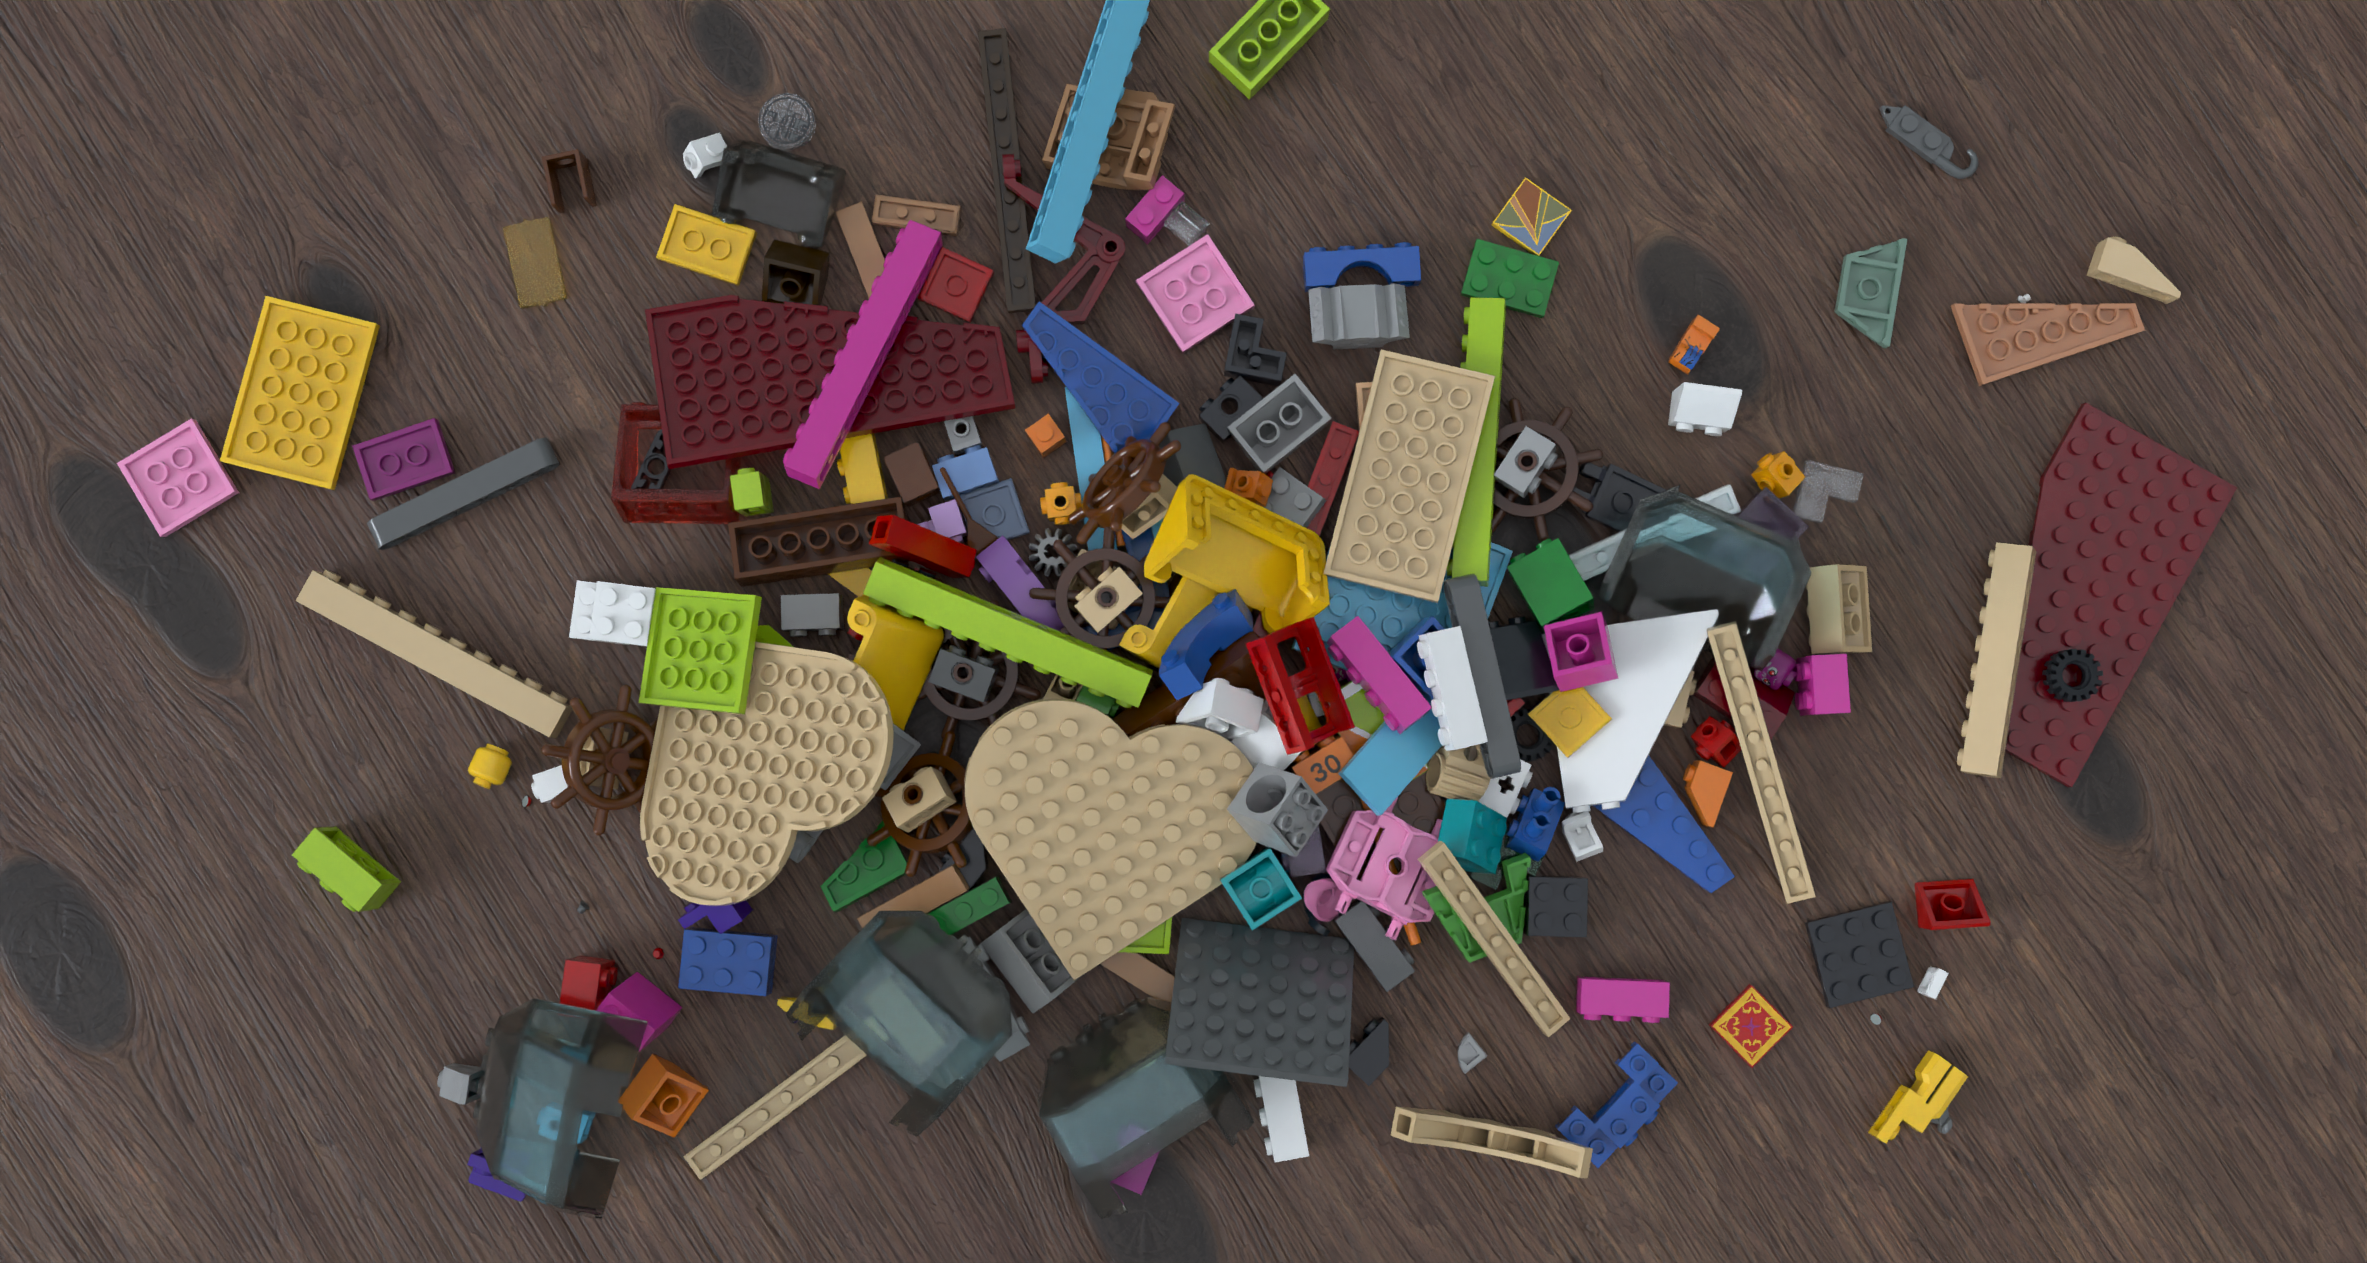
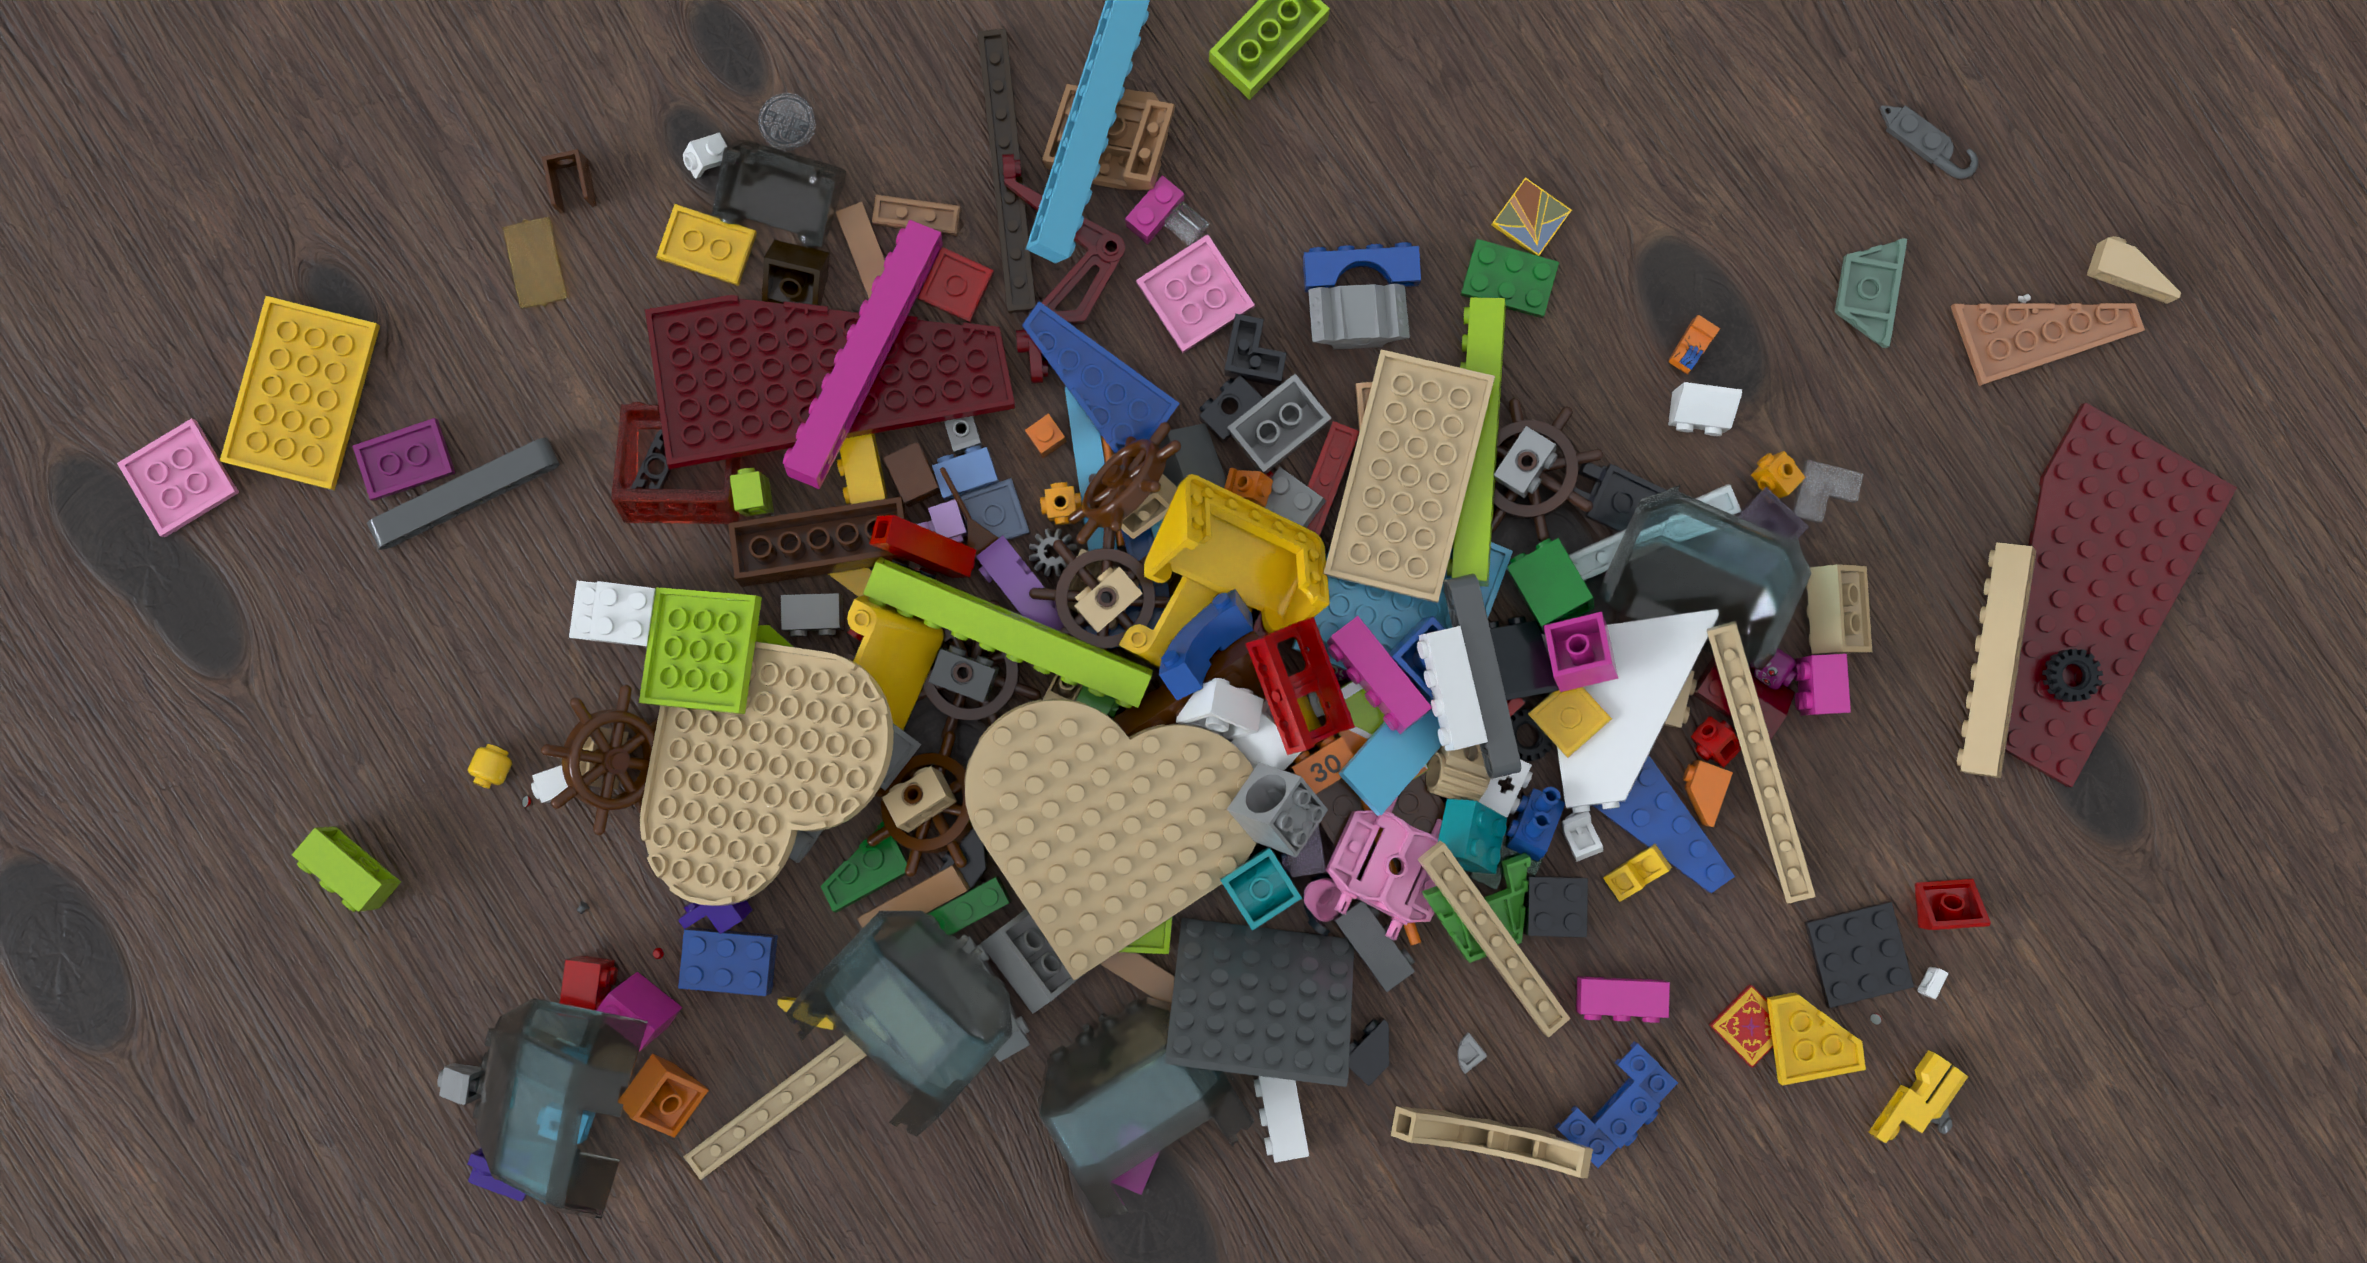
(435, 653): tan brick -> none
(1637, 872): none -> yellow slope
(1809, 1042): none -> yellow plate

